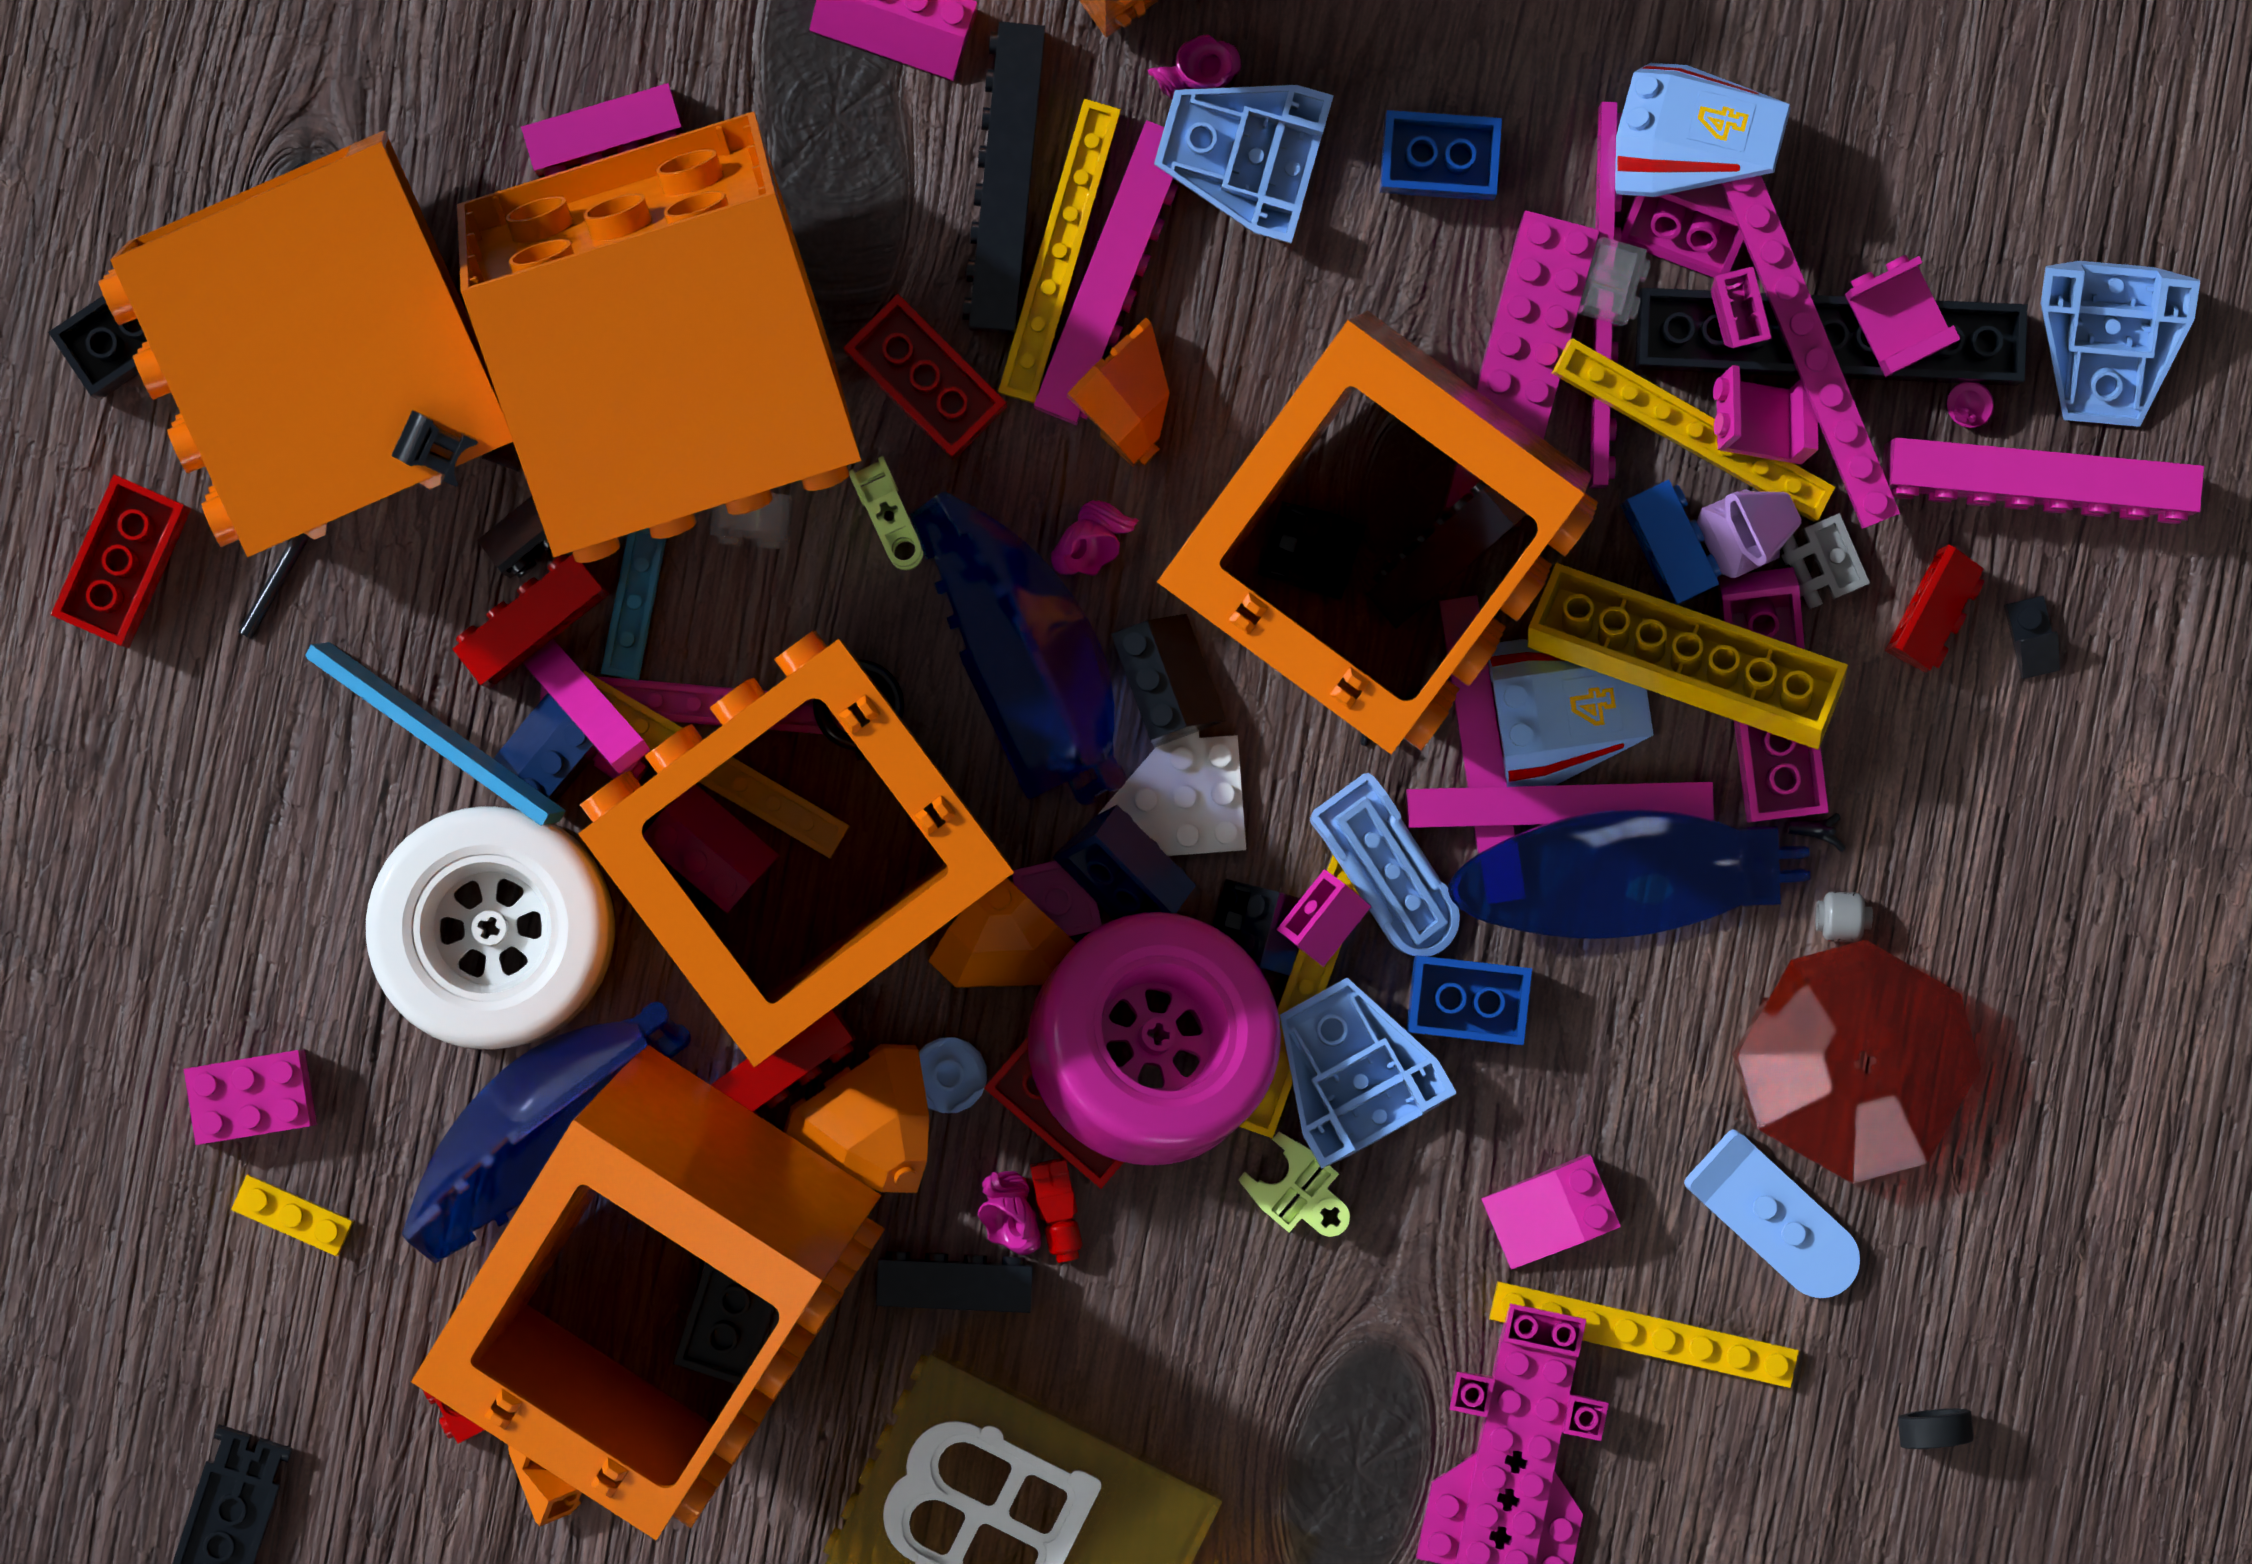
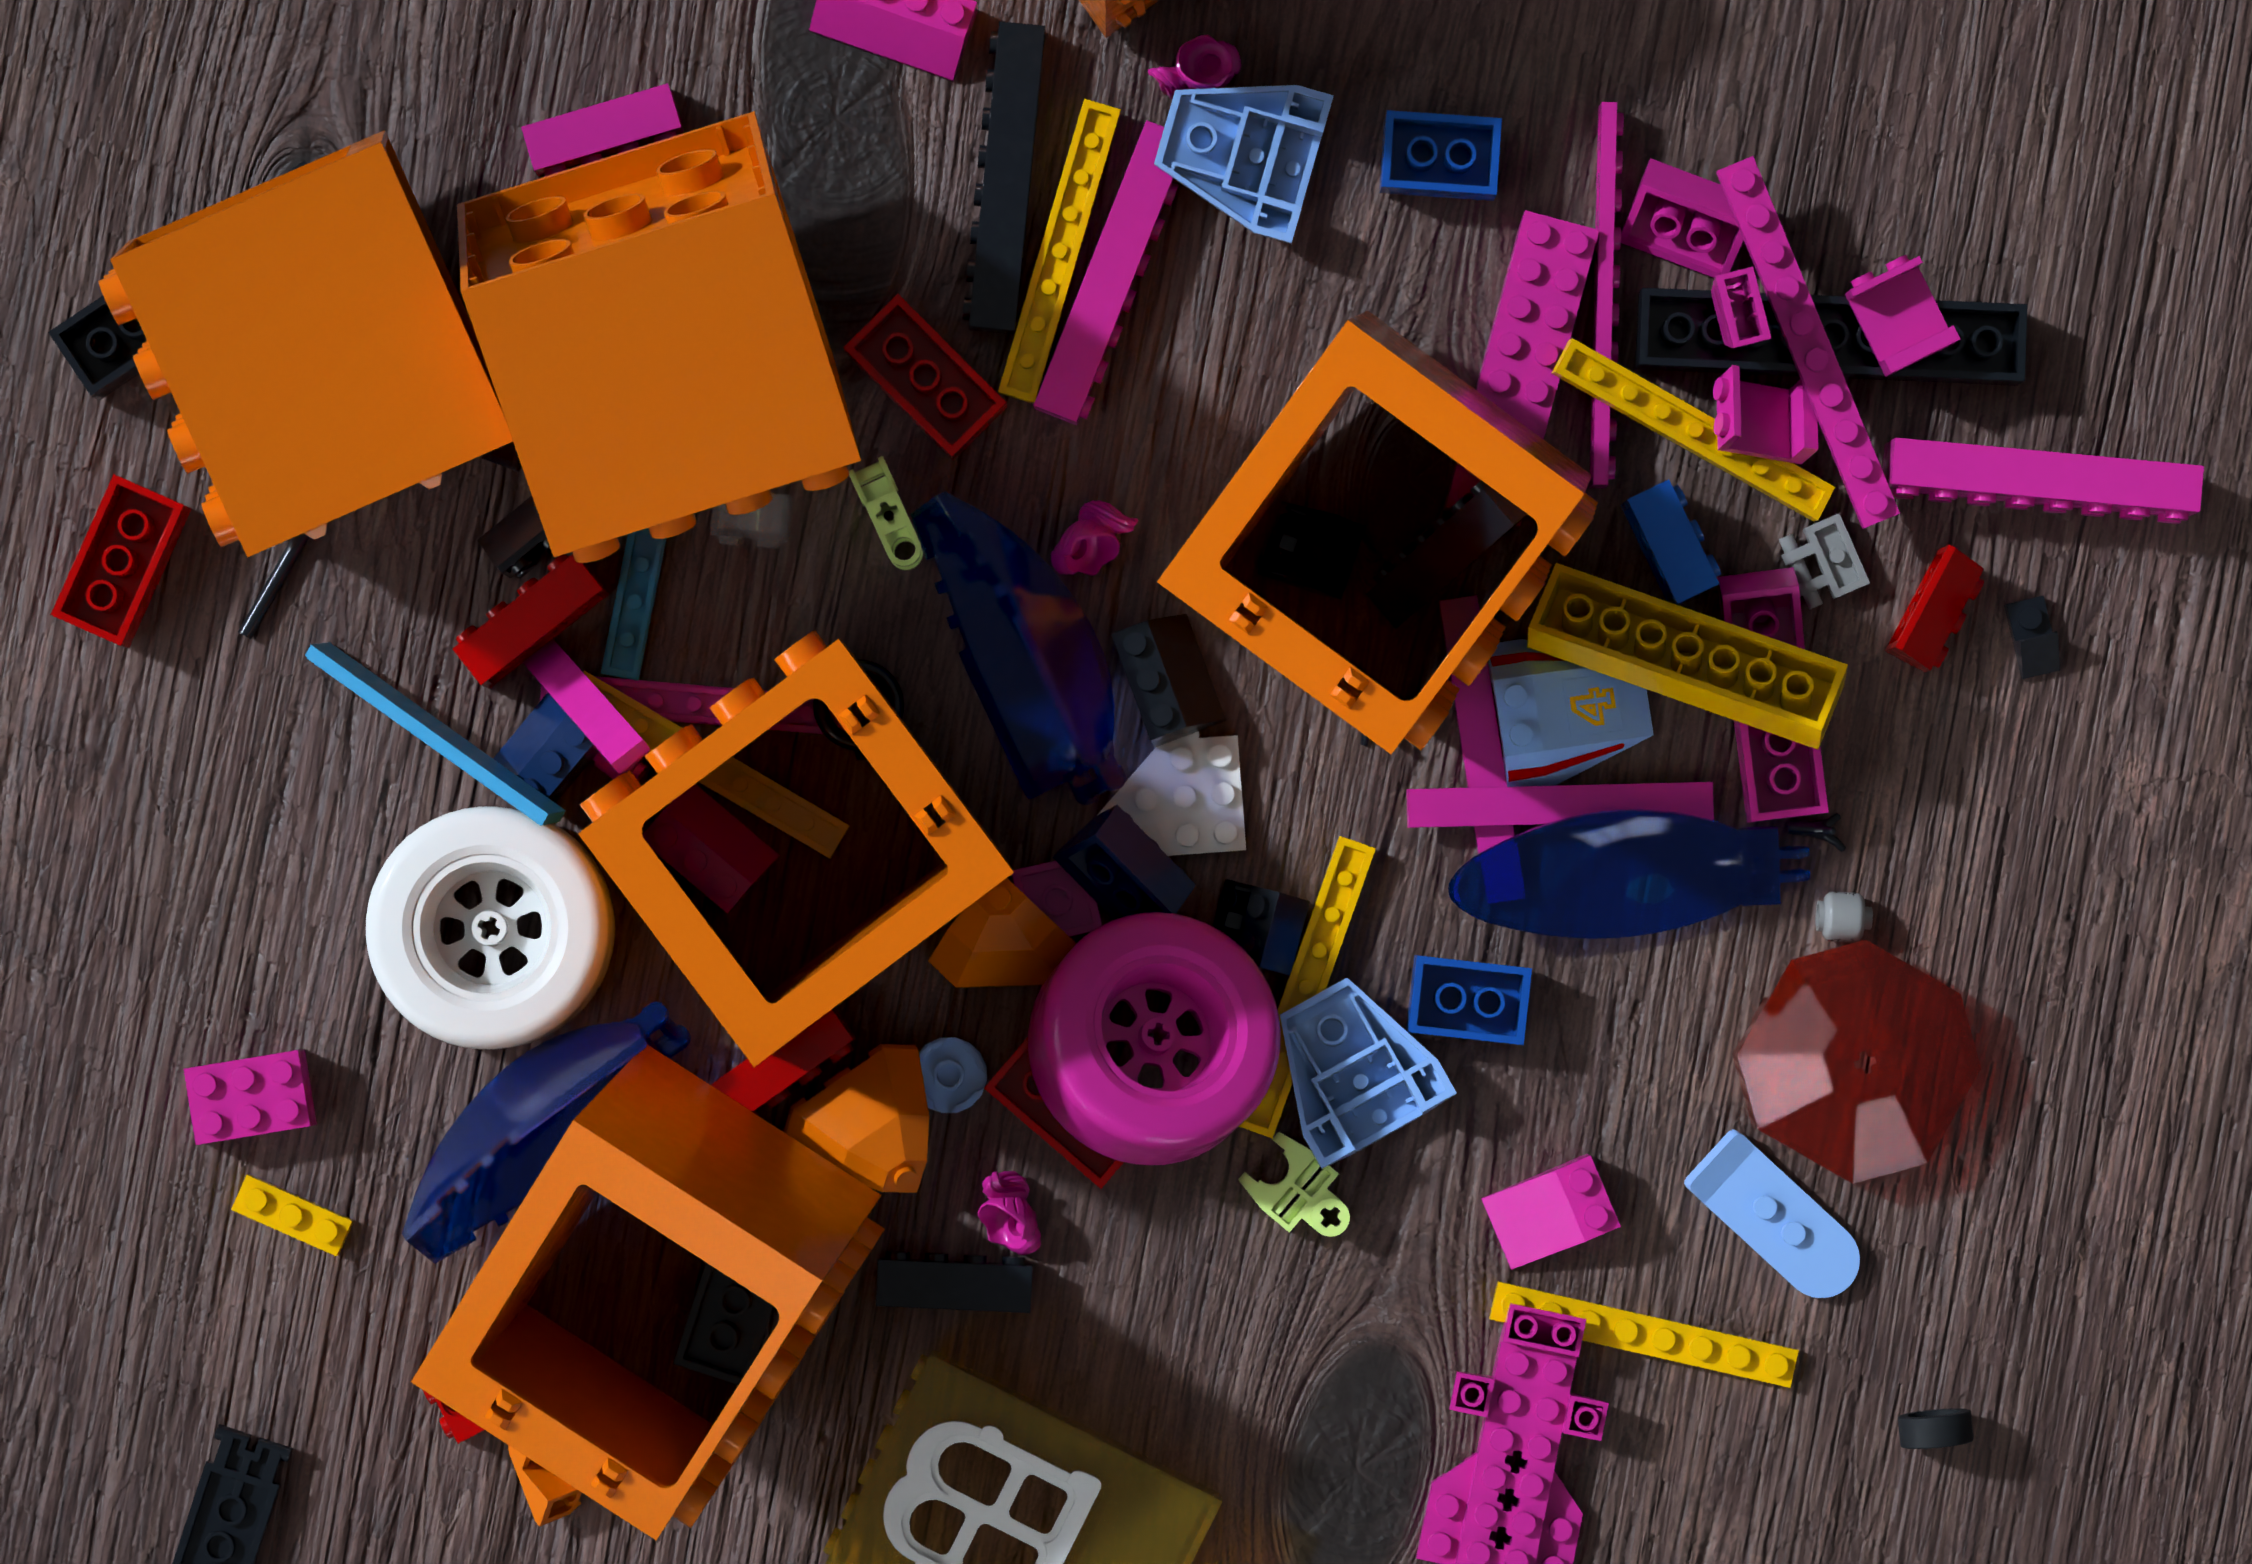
(417, 439): black piece -> none
(1057, 1206): red piece -> none
(1127, 395): orange brick -> none
(1323, 917): dark pink brick -> none
(1387, 867): light blue piece -> none
(1614, 281): clear brick -> none
(1693, 132): light blue wedge -> none
(1748, 529): lavender piece -> none
(1970, 404): dark pink hat -> none
(2113, 336): light blue wedge -> none

